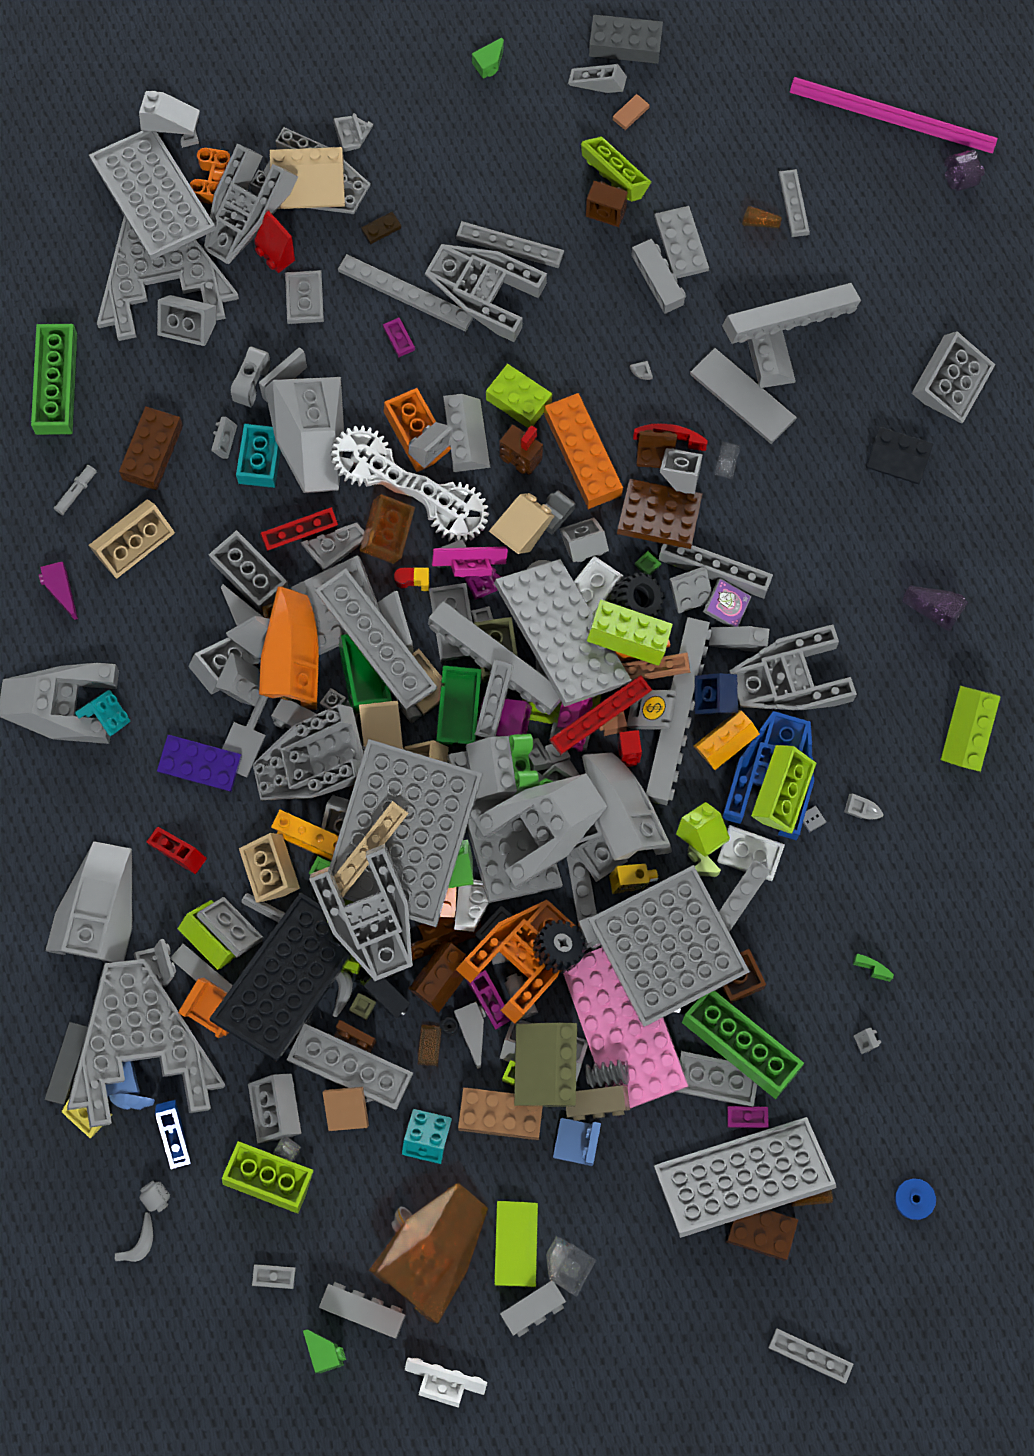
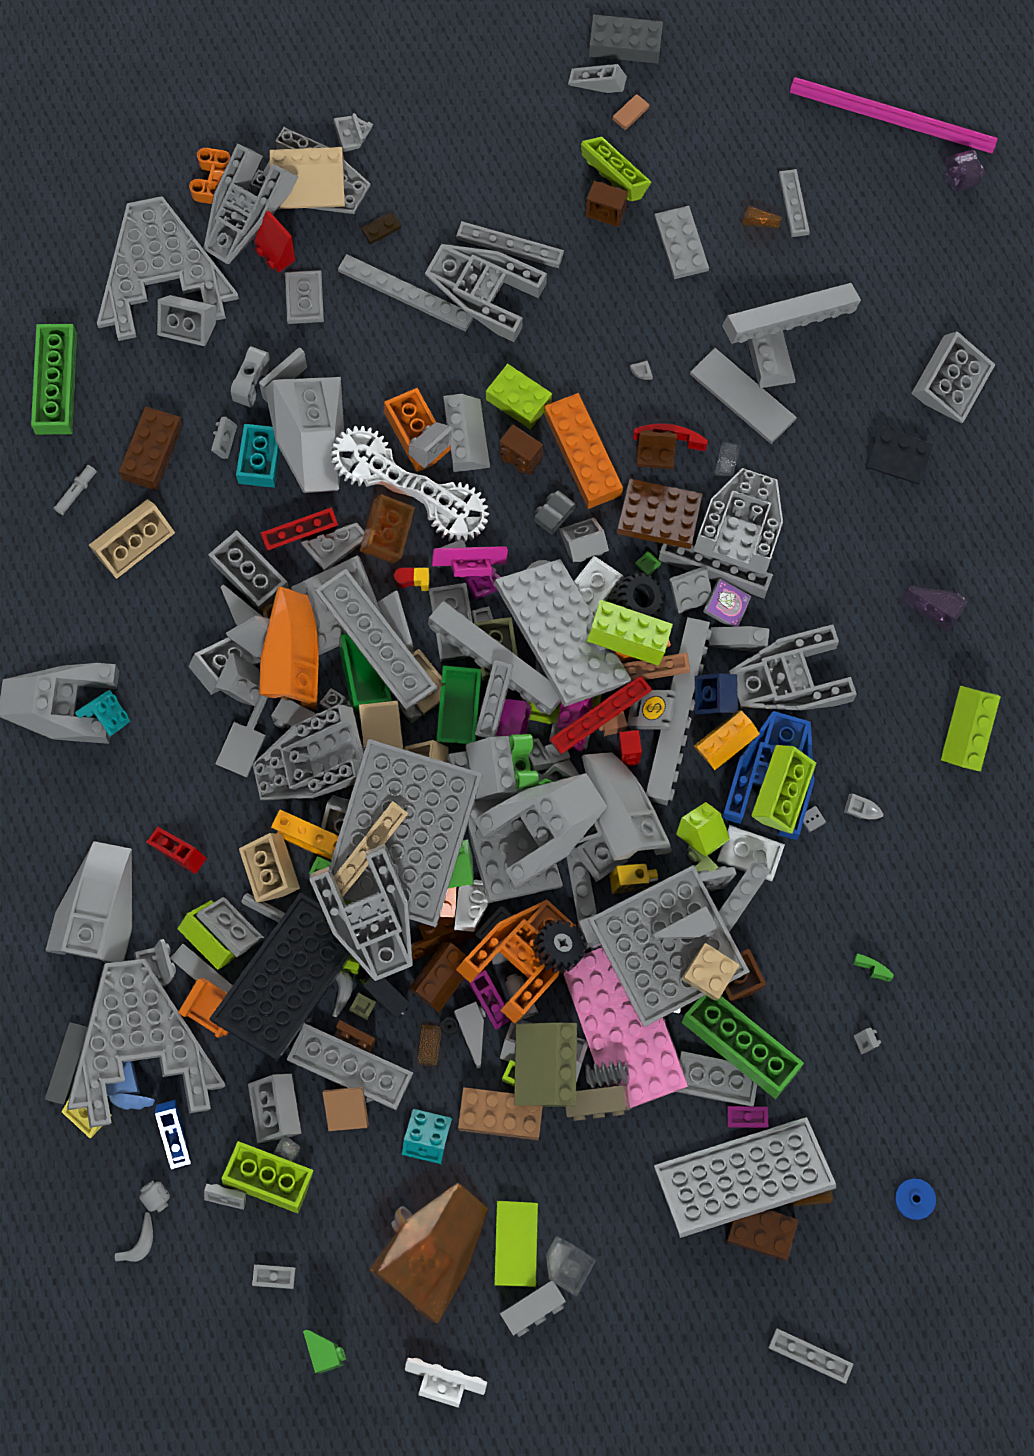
(57, 583): magenta slope -> none
(152, 193): light grey plate -> none
(167, 114): light grey slope -> none
(188, 140): light grey tile -> none
(199, 763): dark purple plate -> none
(224, 1196): none -> light grey plate
(362, 1311): light grey brick -> none
(398, 337): magenta plate -> none
(488, 58): bright green slope -> none
(522, 523): tan slope -> none
(528, 437): red tile -> none
(577, 1141): medium blue bracket -> none
(658, 276): light grey brick -> none
(681, 469): light grey slope -> none
(691, 927): none -> light grey slope
(710, 971): none -> tan brick
(717, 879): none -> light grey plate
(743, 522): none -> light grey wedge

